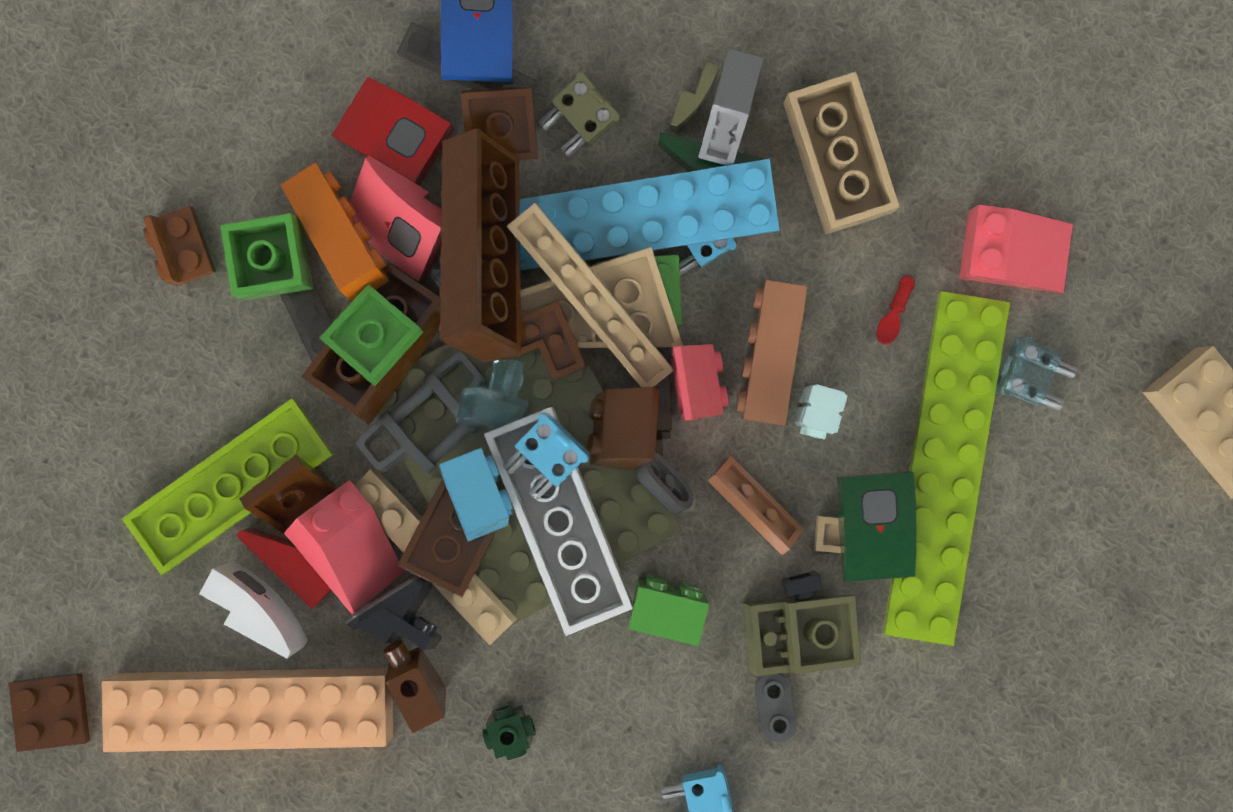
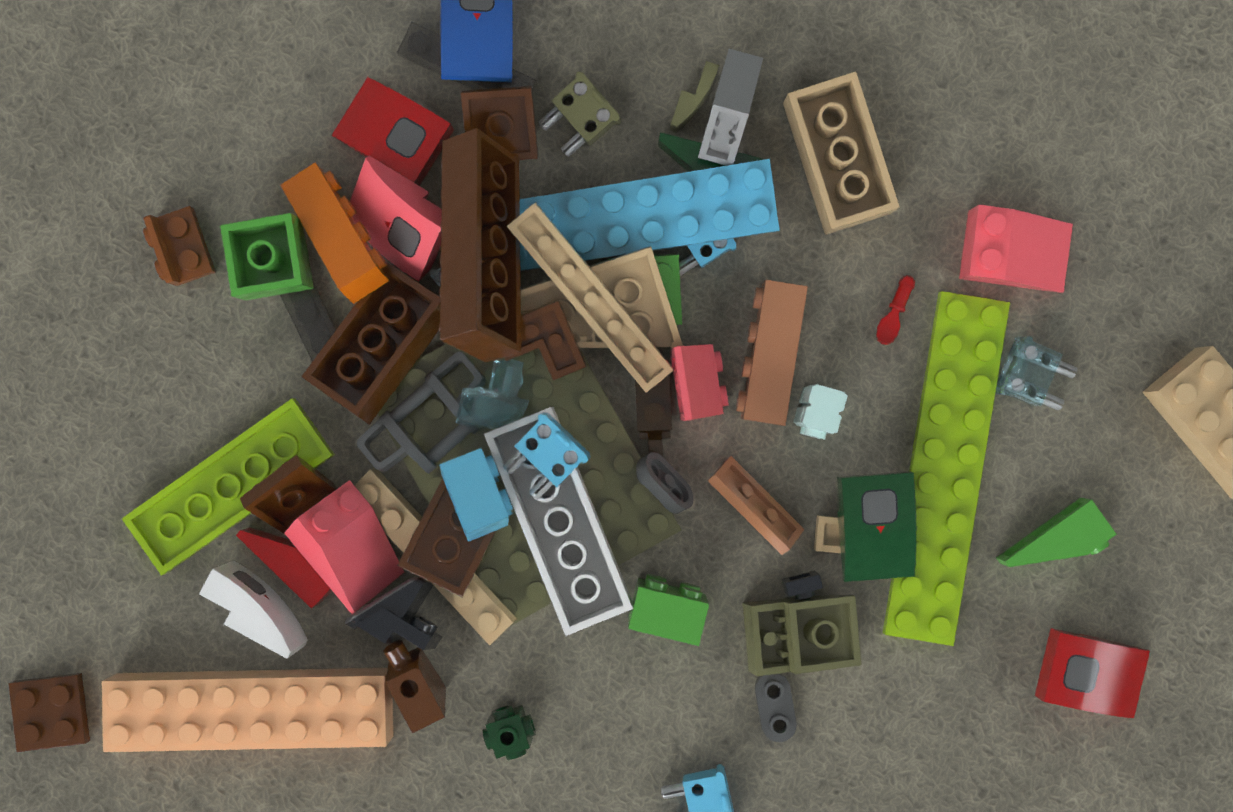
(371, 335): bright green plate -> none
(623, 427): reddish brown slope -> none
(1069, 534): none -> bright green slope
(1091, 674): none -> red slope

